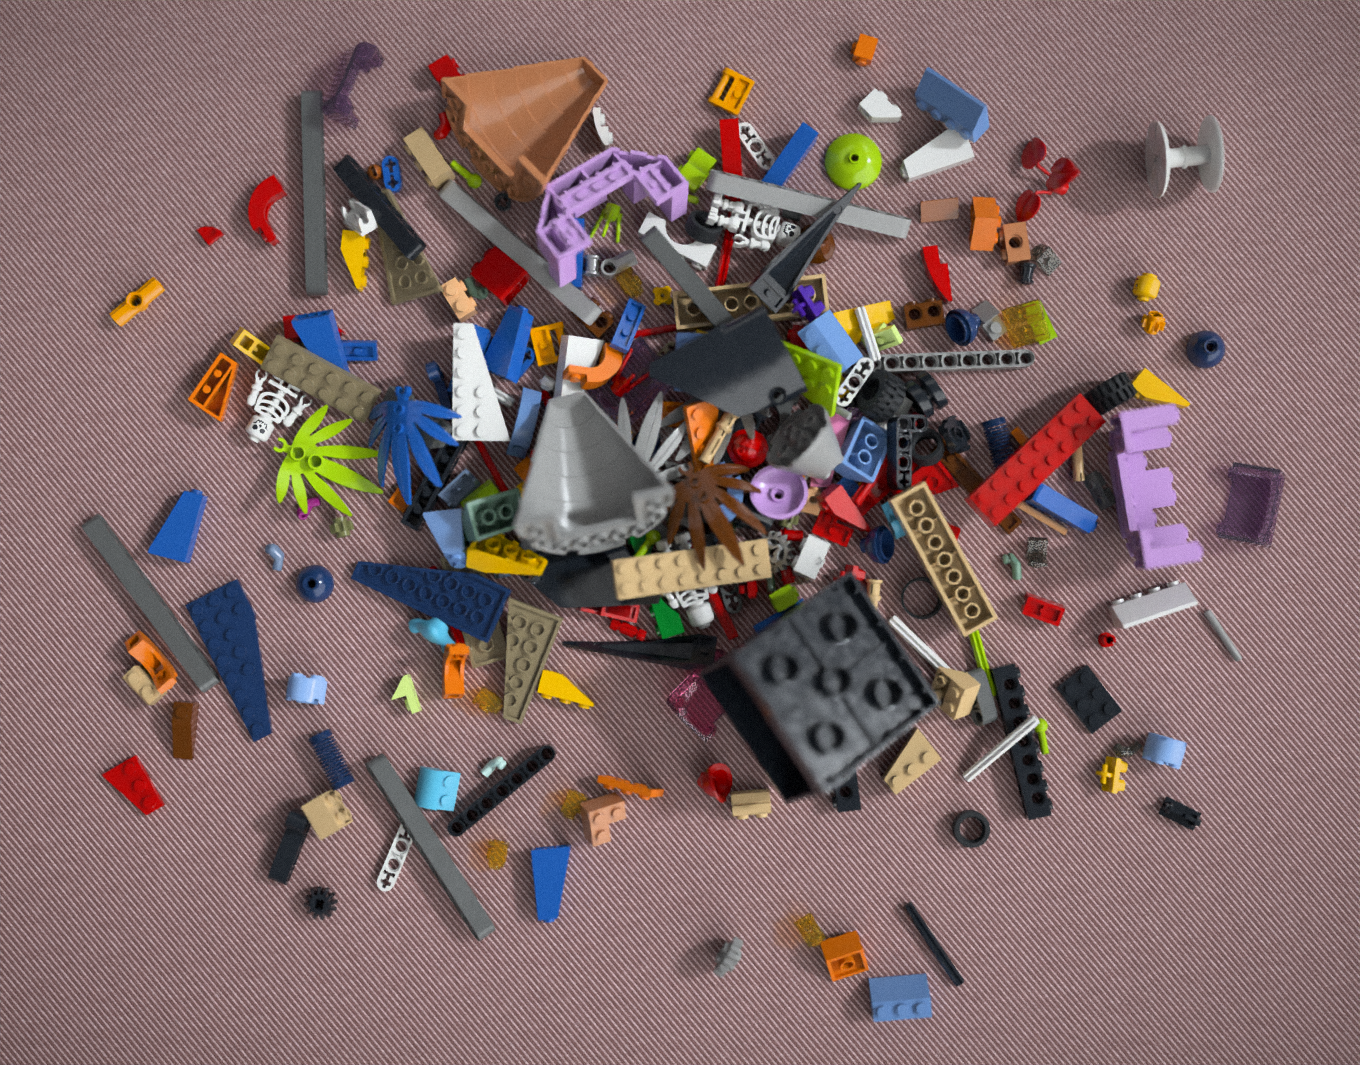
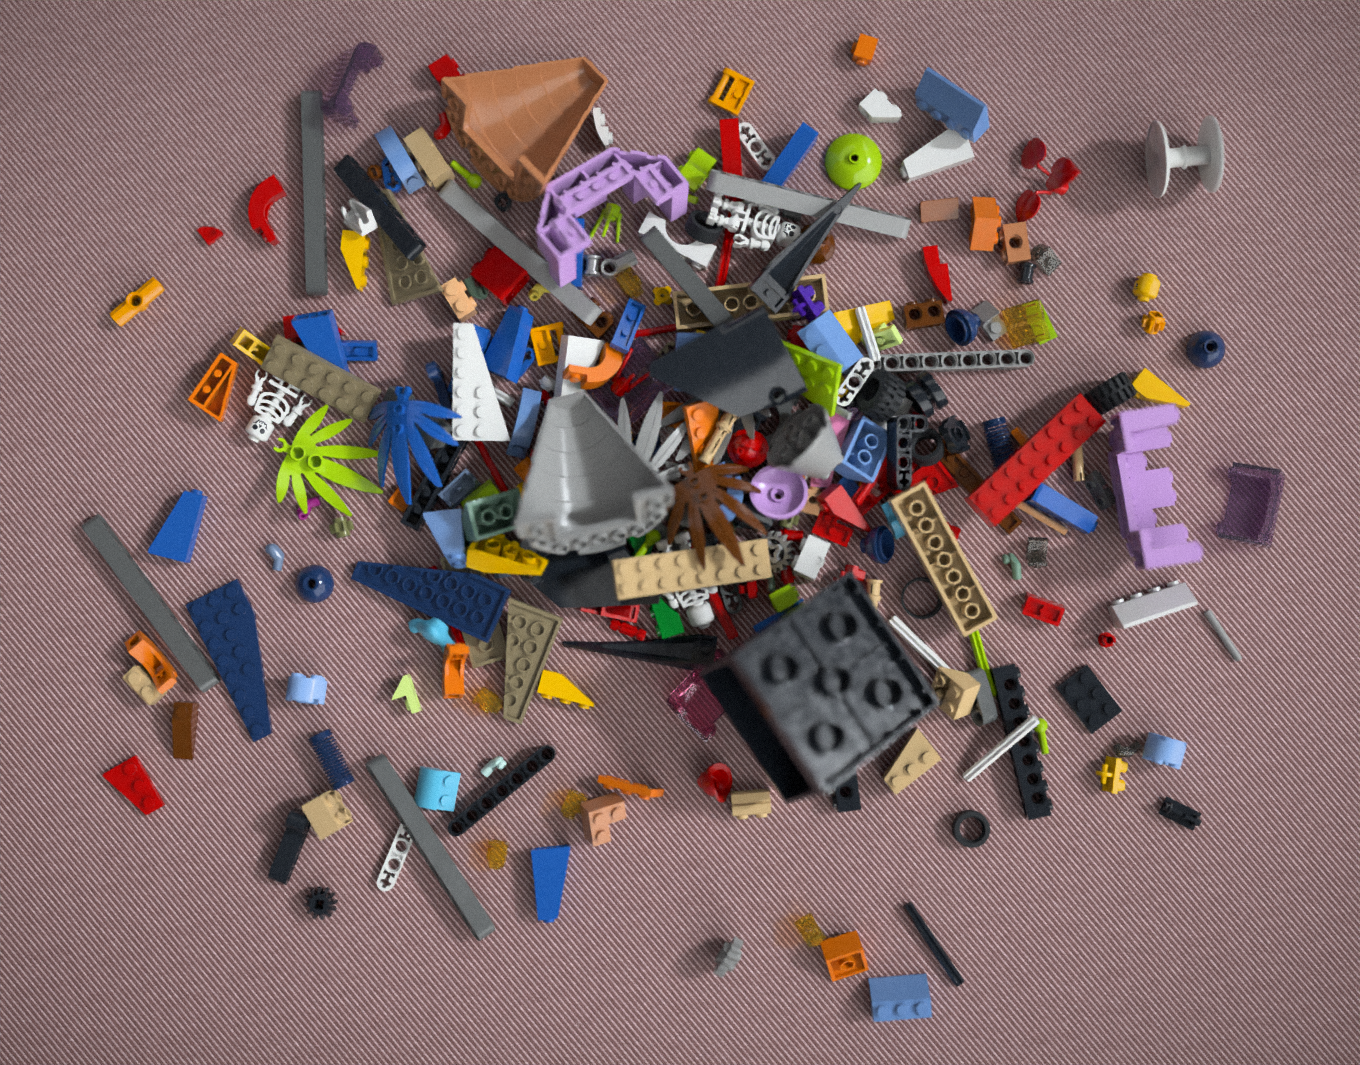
(399, 159): none -> medium blue arch
(536, 292): none -> light yellow arm

